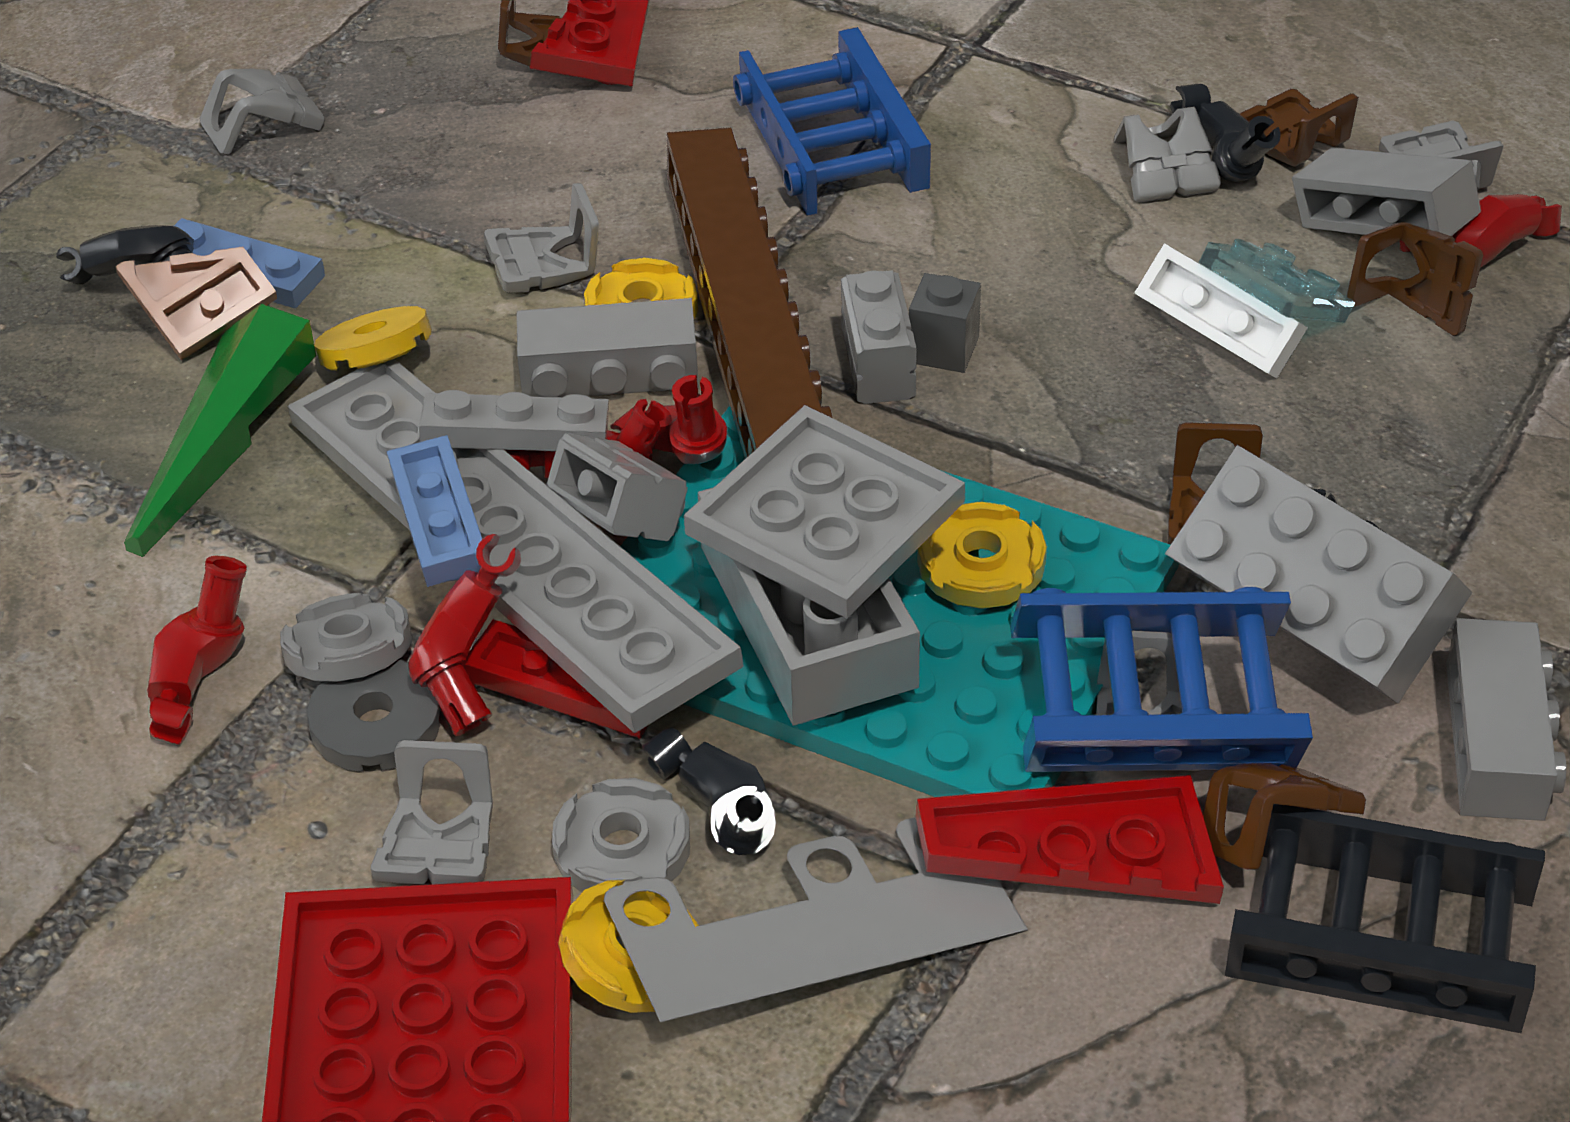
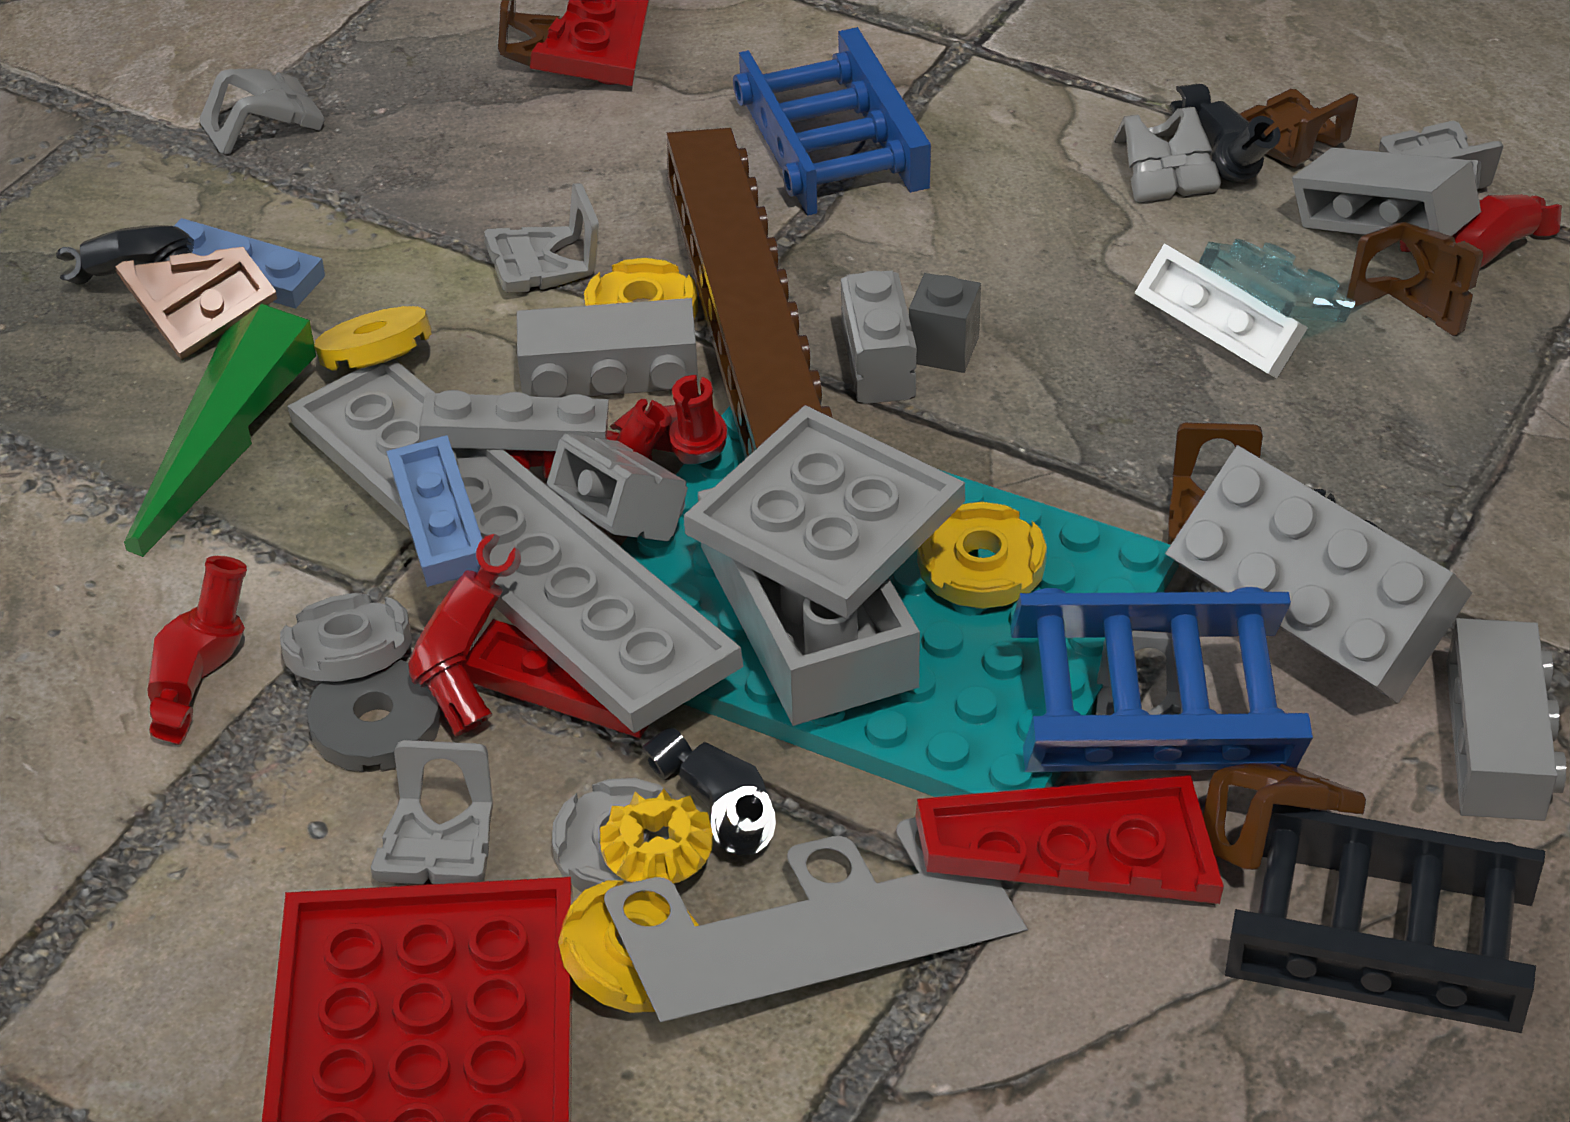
(672, 859): none -> yellow gear

